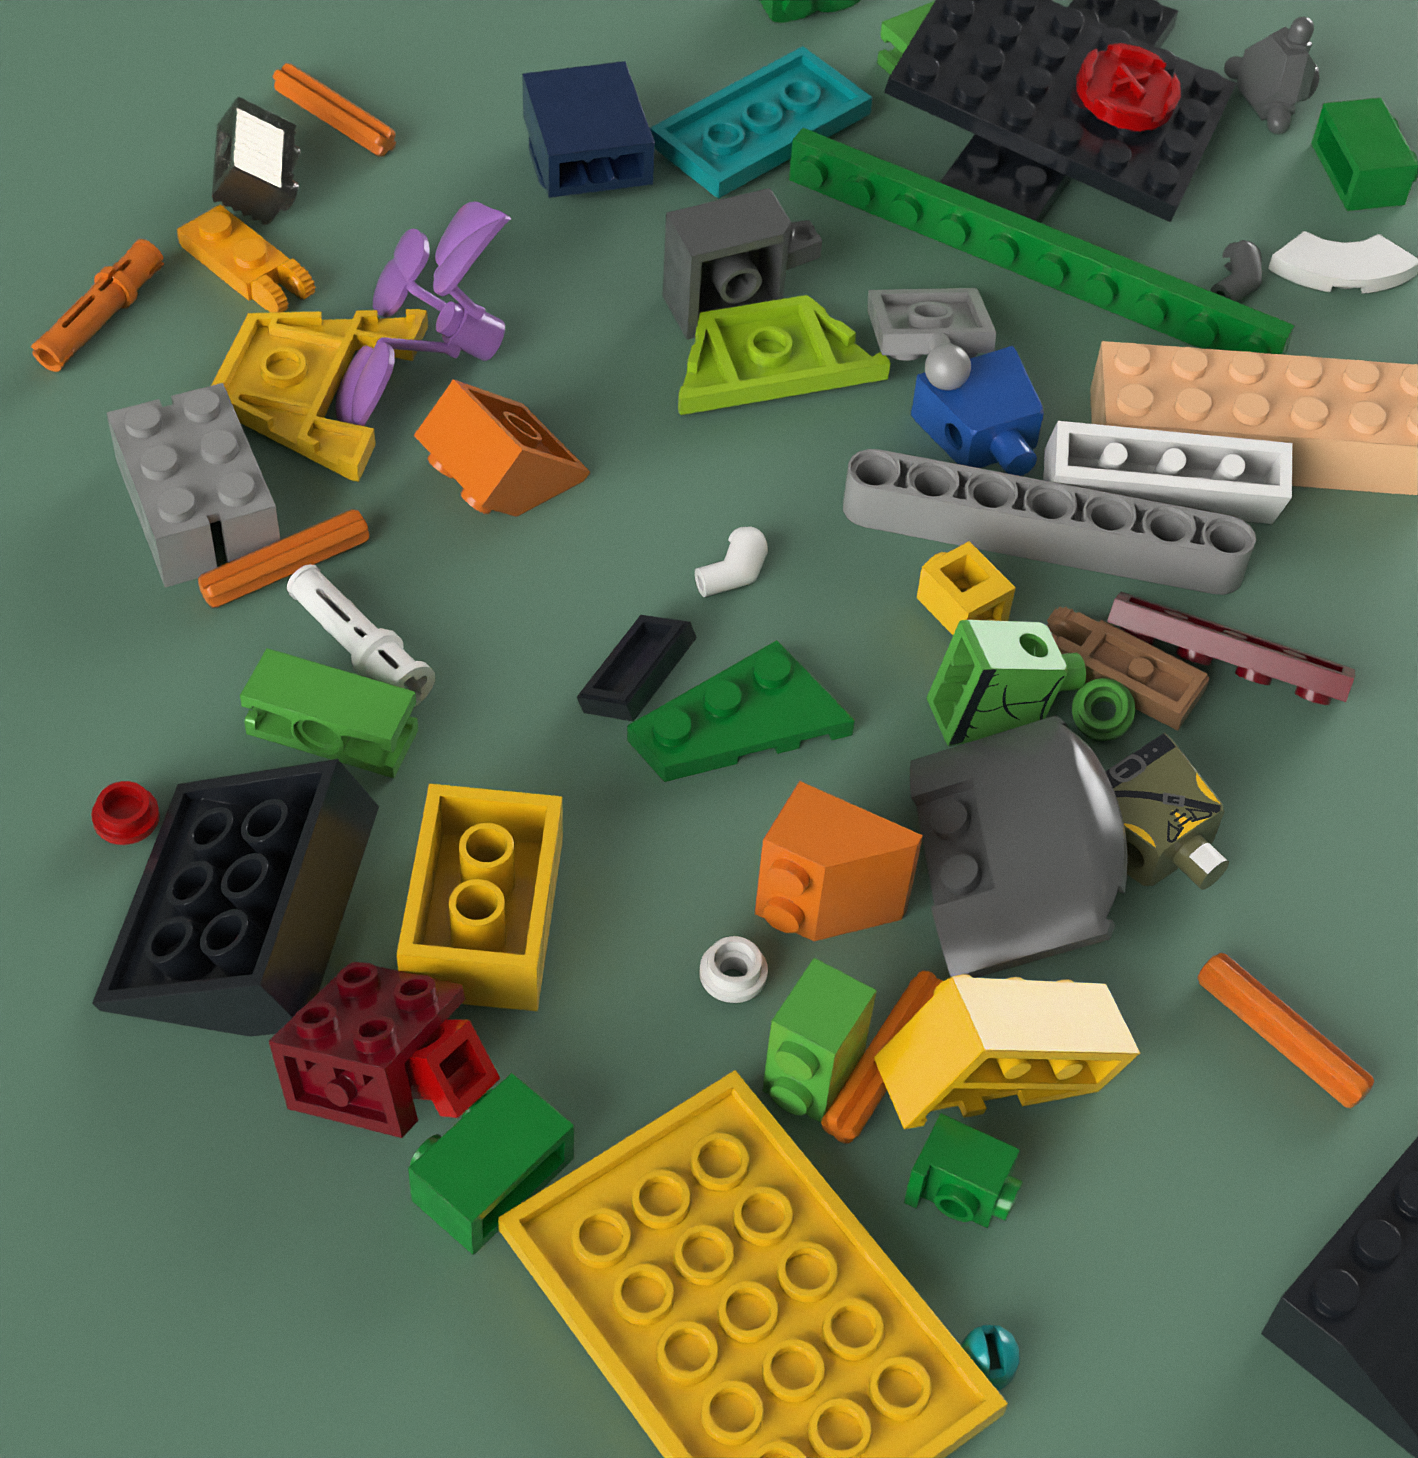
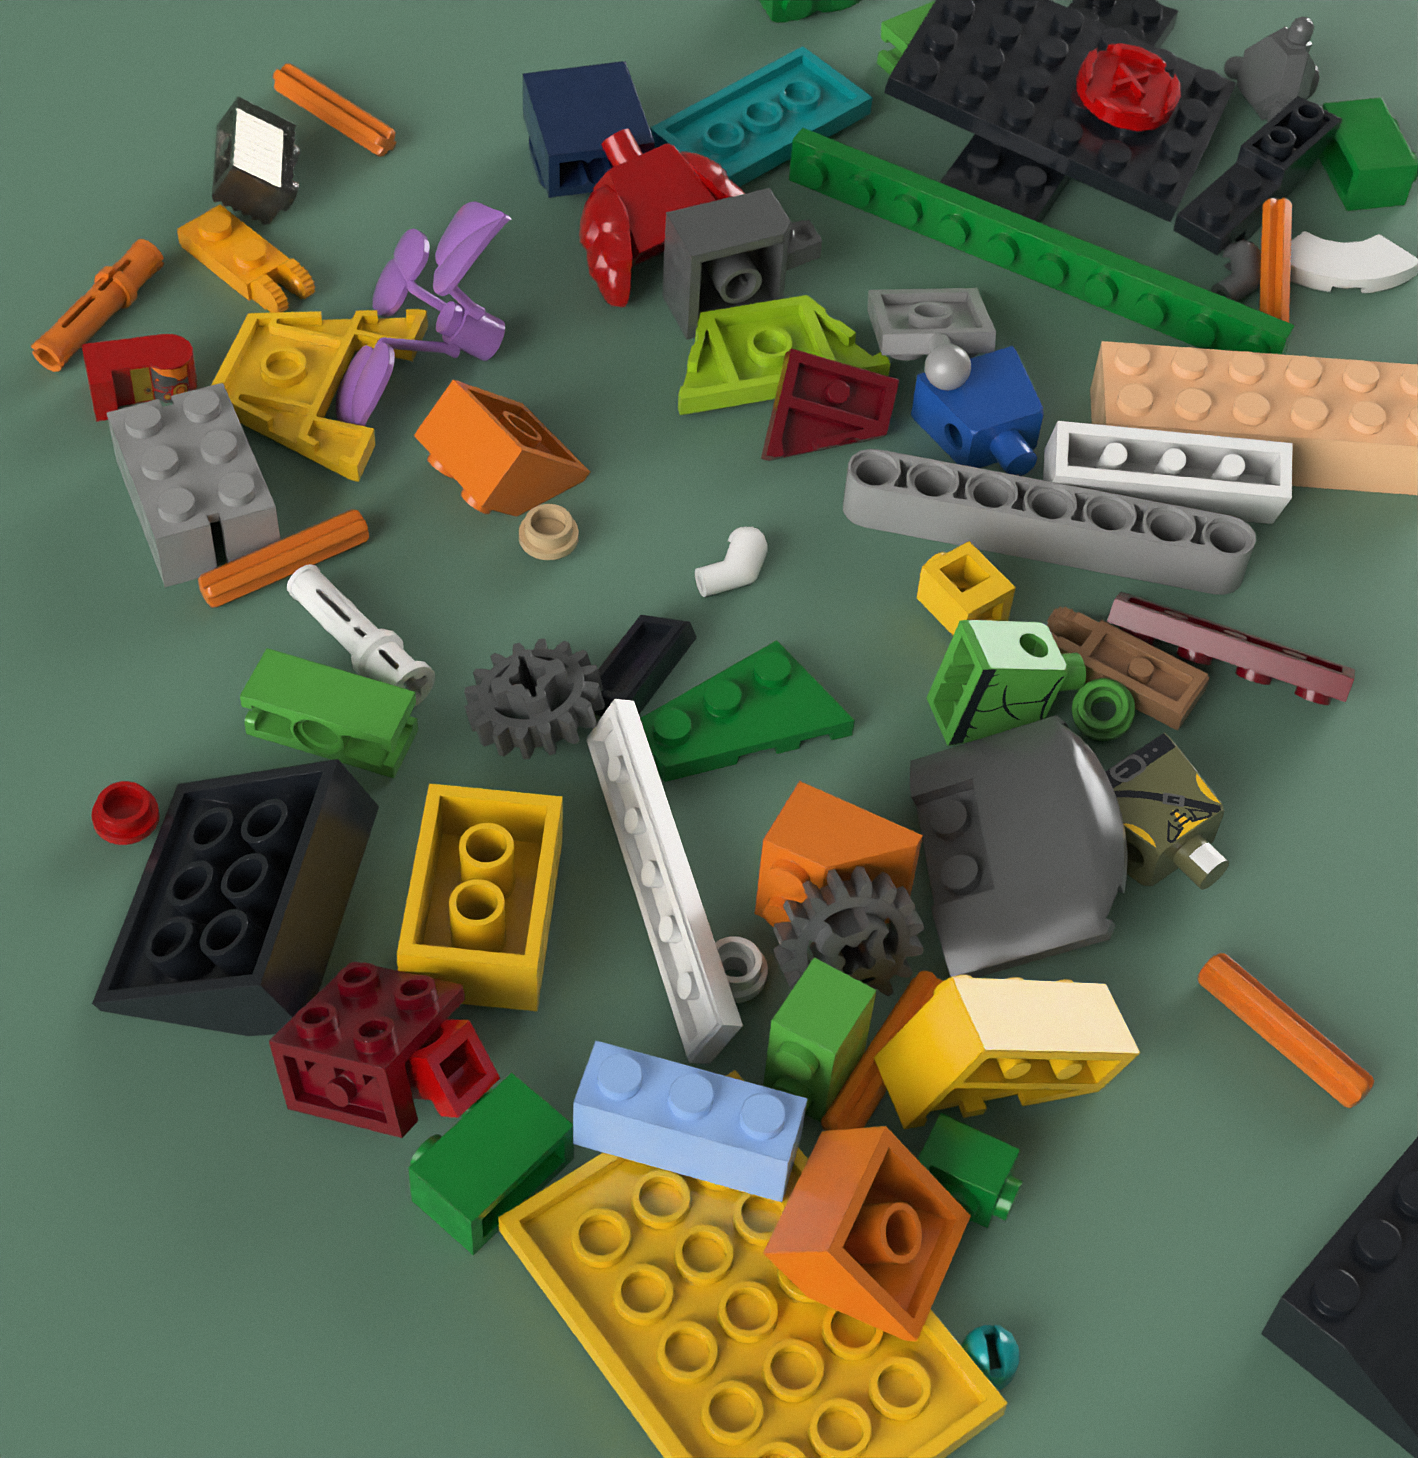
(138, 371): none -> red leg
(534, 698): none -> dark grey gear
(548, 532): none -> tan plate
(629, 206): none -> red torso
(663, 884): none -> white tile
(688, 1121): none -> light blue brick
(826, 406): none -> dark red wing
(850, 930): none -> dark grey gear
(868, 1231): none -> orange slope
(1266, 168): none -> black slope
(1276, 258): none -> orange axle

